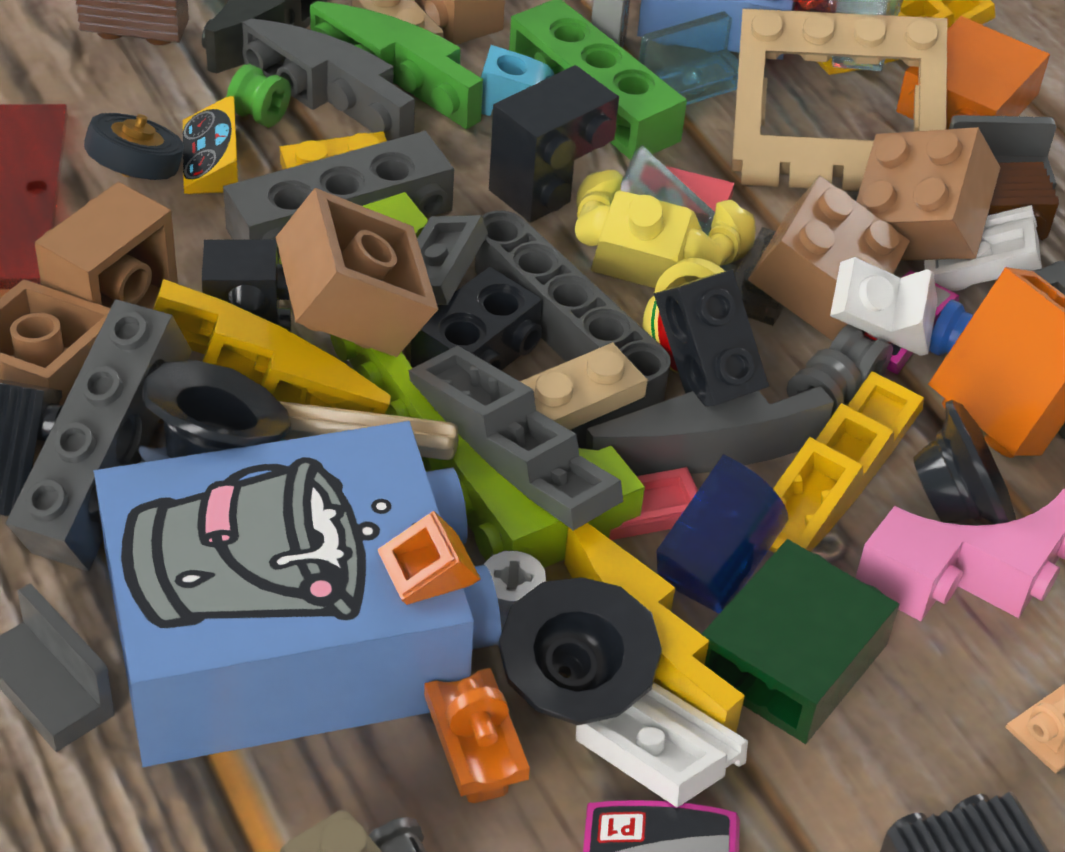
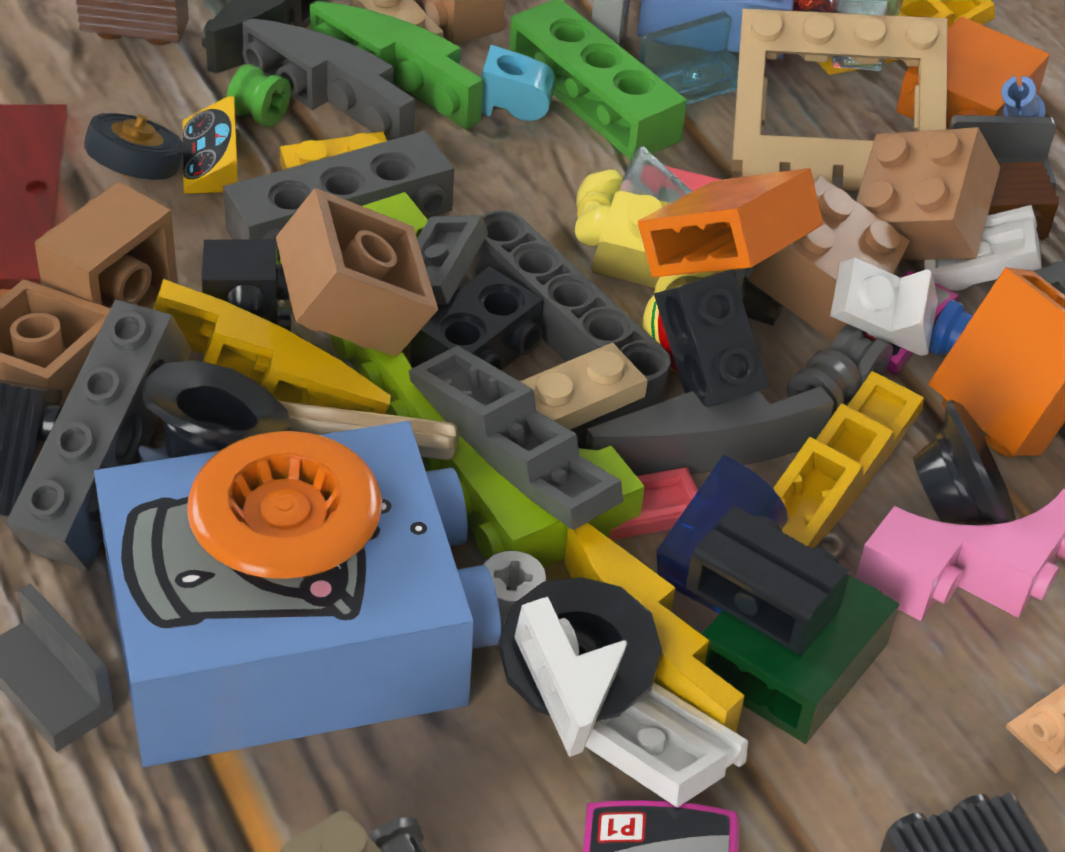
(283, 515): none -> orange wheel
(428, 560): orange slope -> none
(477, 735): orange hips -> none
(541, 136): black brick -> none
(568, 682): none -> white slope
(731, 223): none -> orange brick
(767, 579): none -> black brick
(1022, 99): none -> medium blue axle

